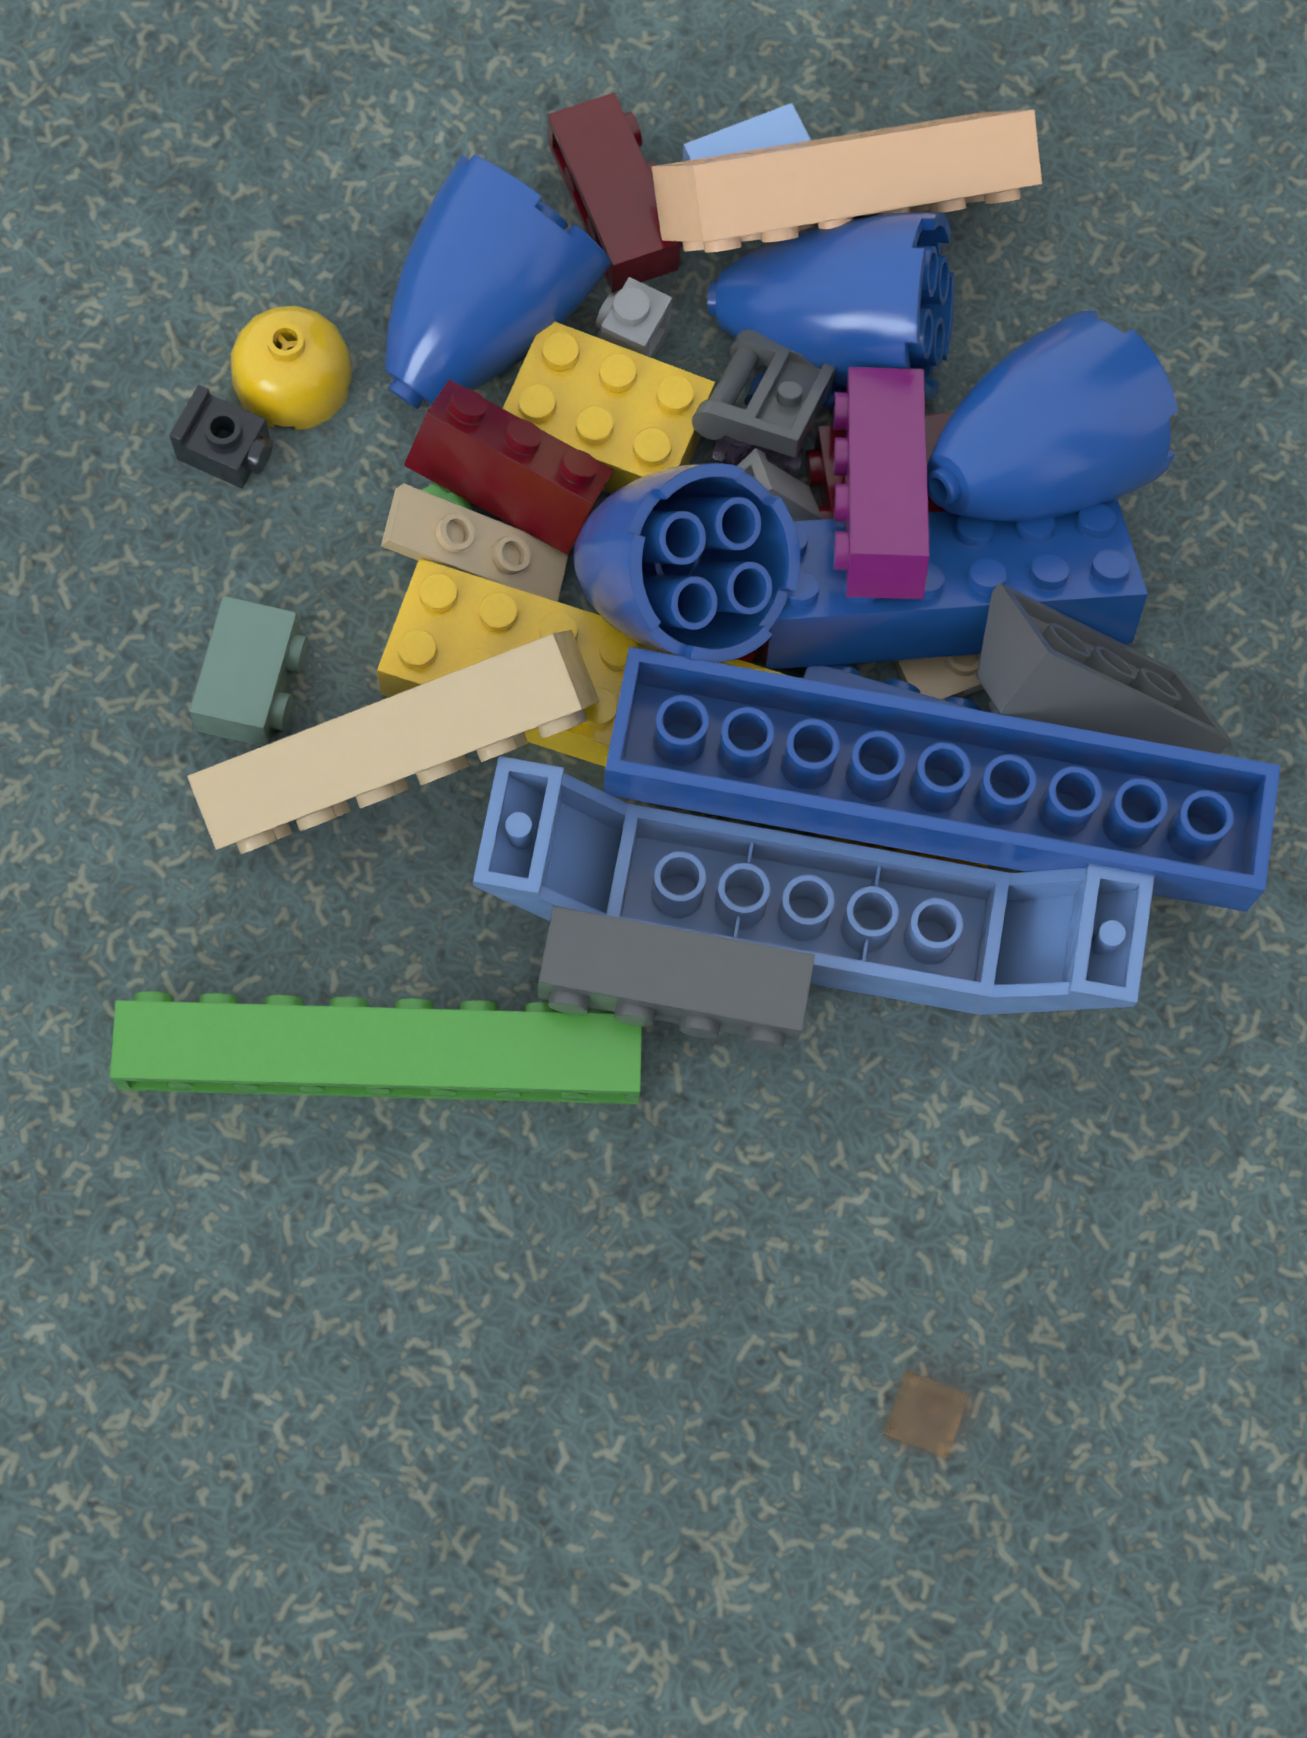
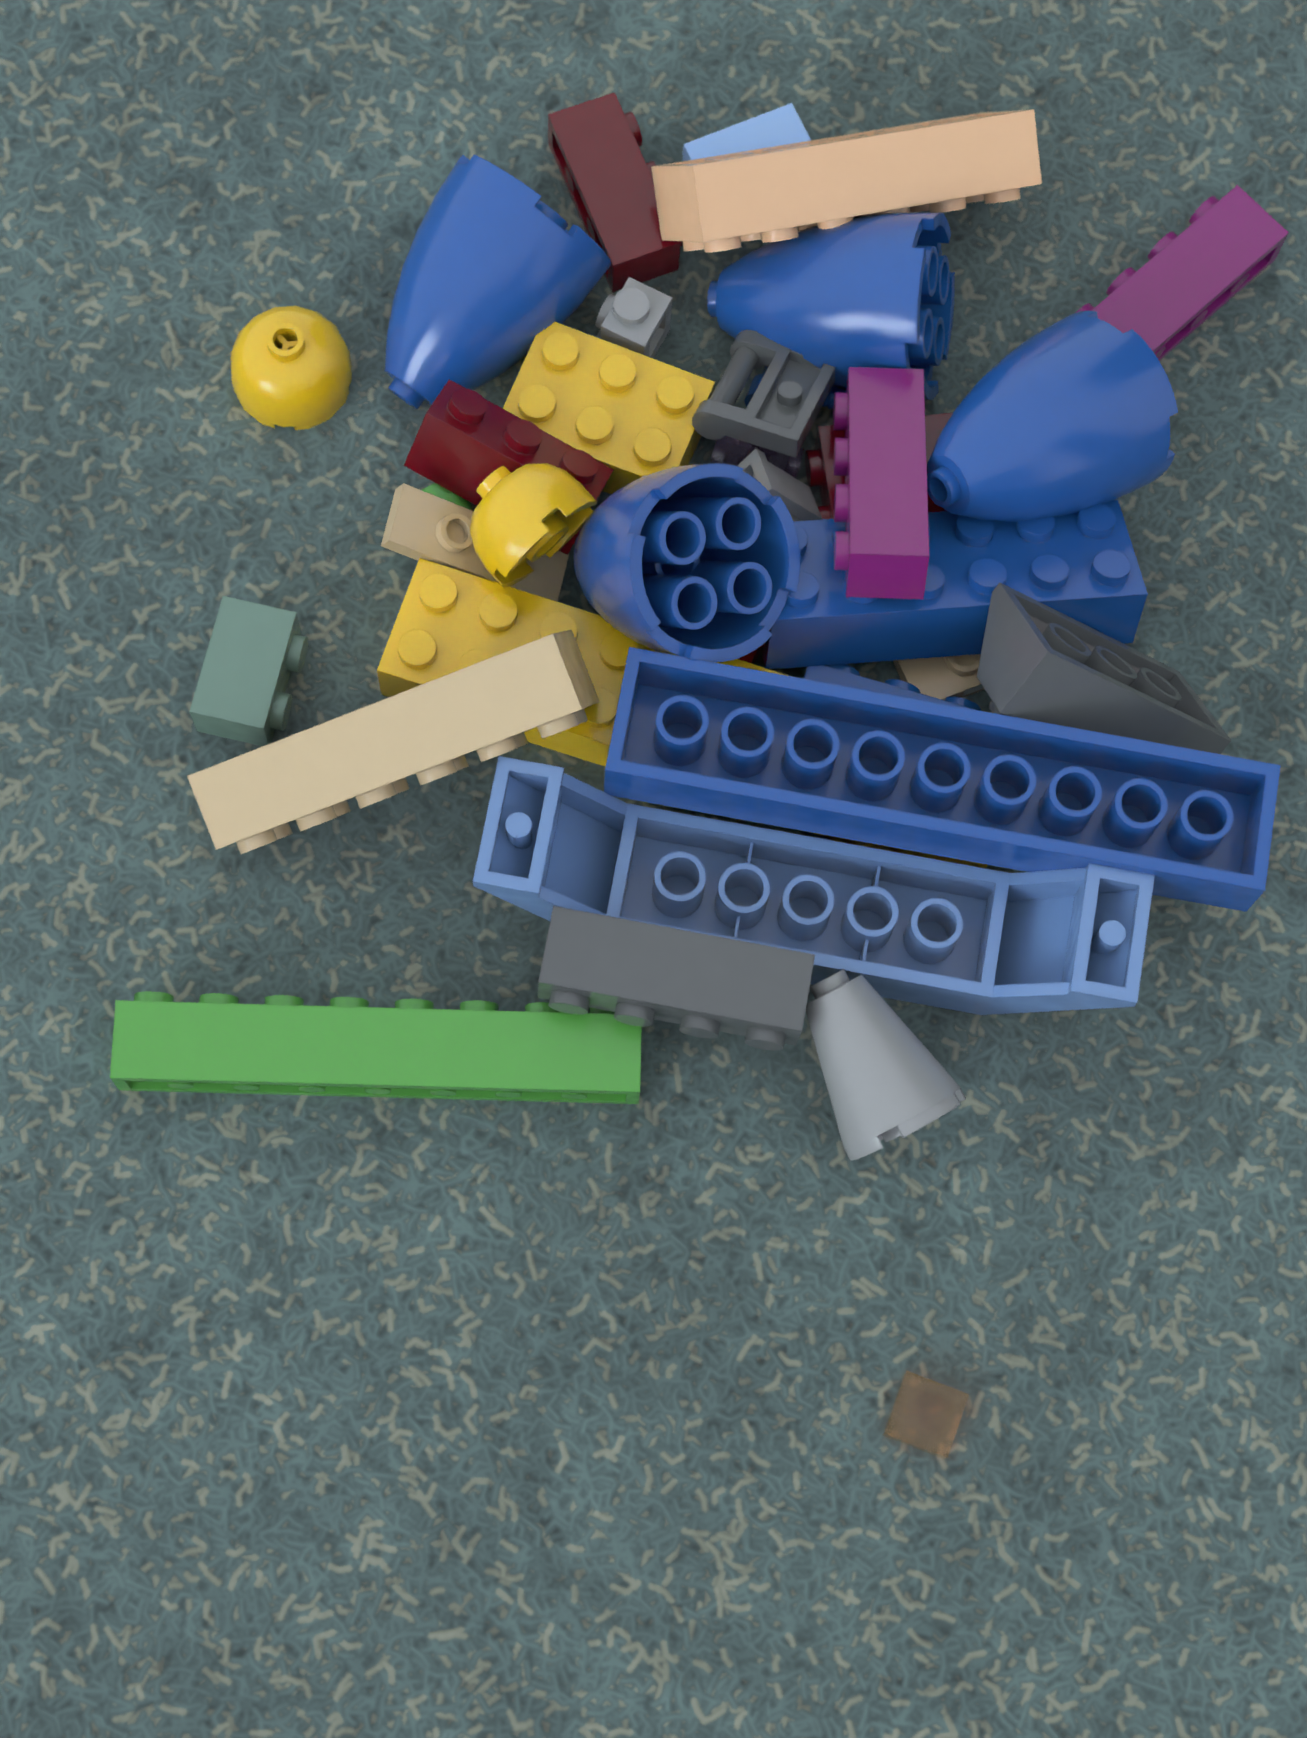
(224, 458): black brick -> none
(526, 517): none -> yellow cylinder
(874, 1066): none -> light grey cone
(1193, 271): none -> magenta brick

